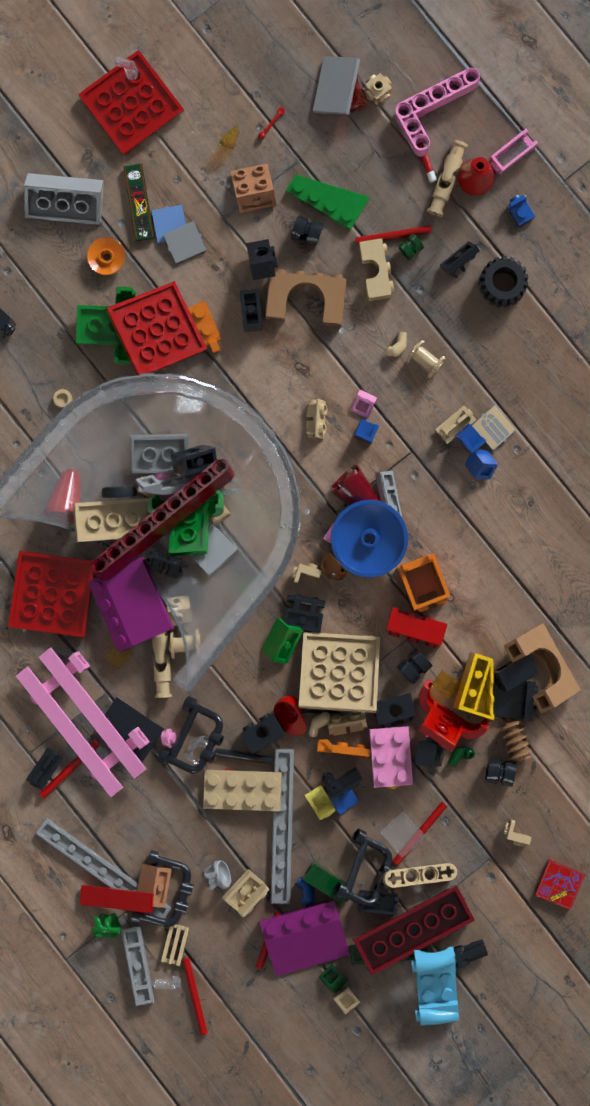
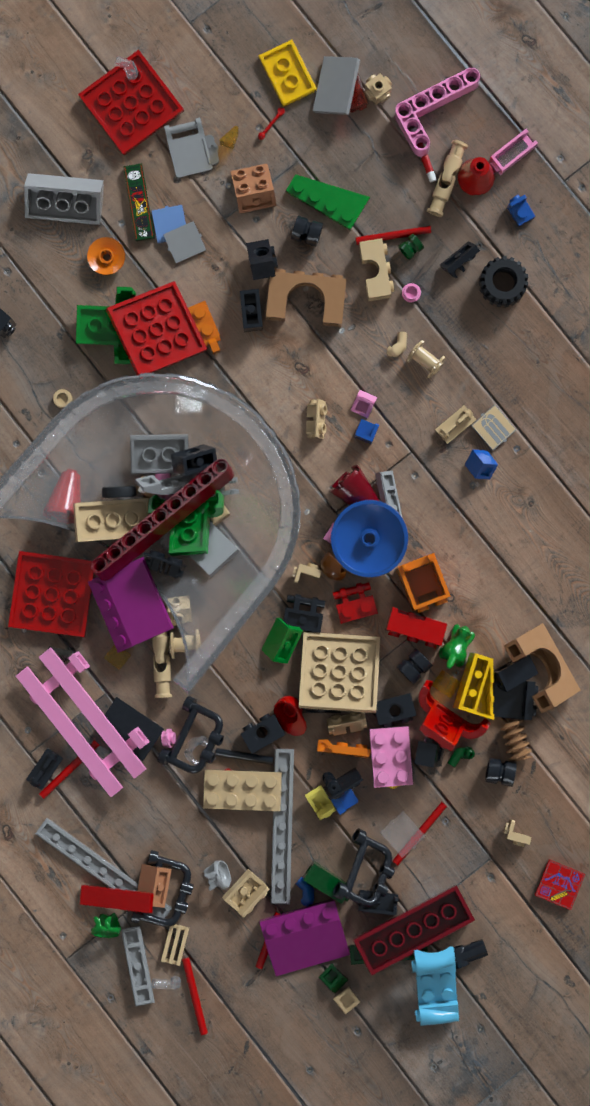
(194, 152): none -> light grey piece
(287, 73): none -> yellow tile
(317, 722): tan arm -> none
(357, 608): none -> red plate
(411, 292): none -> bright pink plate
(419, 875): tan beam -> none
(455, 649): none -> green animal
(470, 438): blue panel -> none

